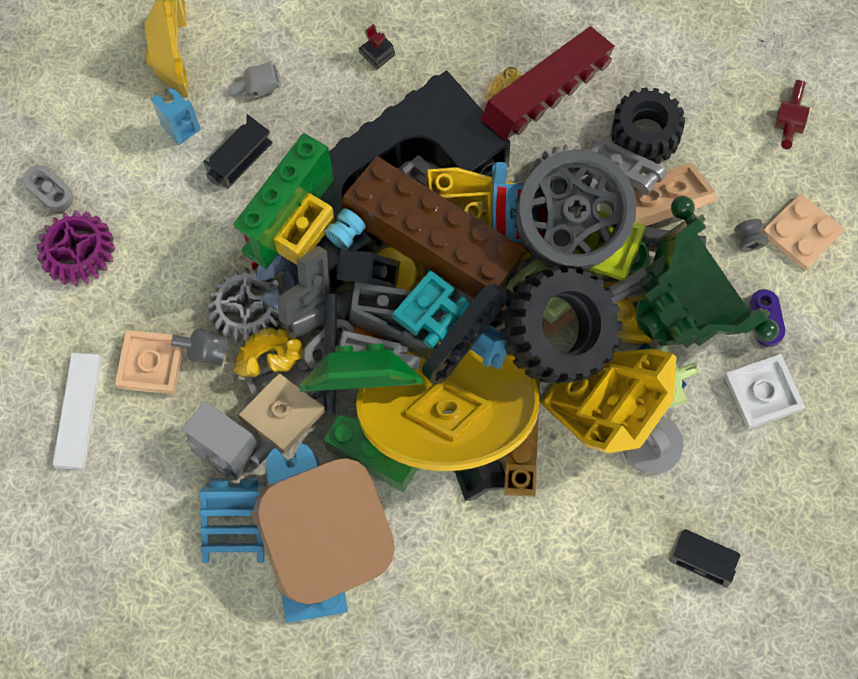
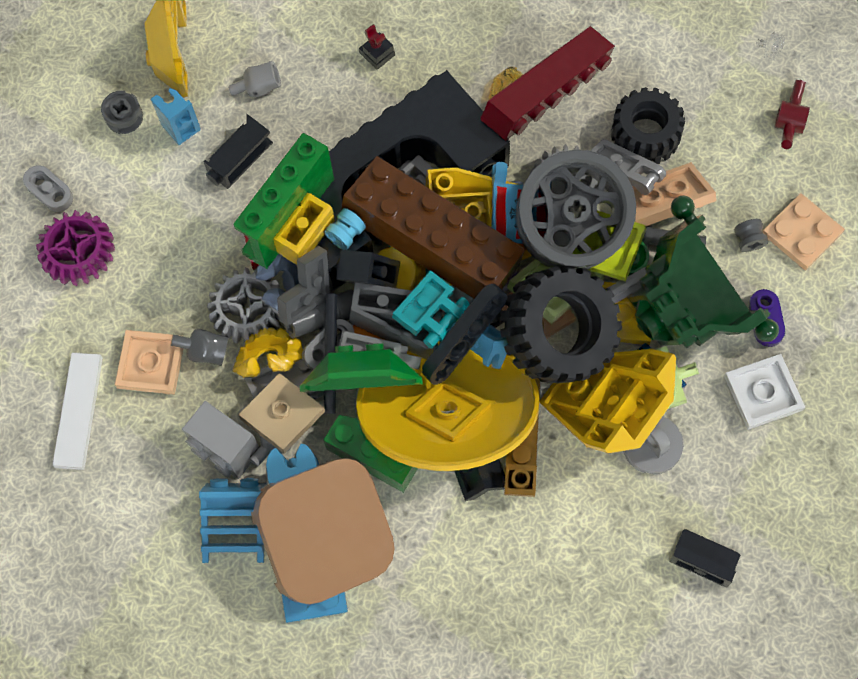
(122, 112): none -> dark grey wheel

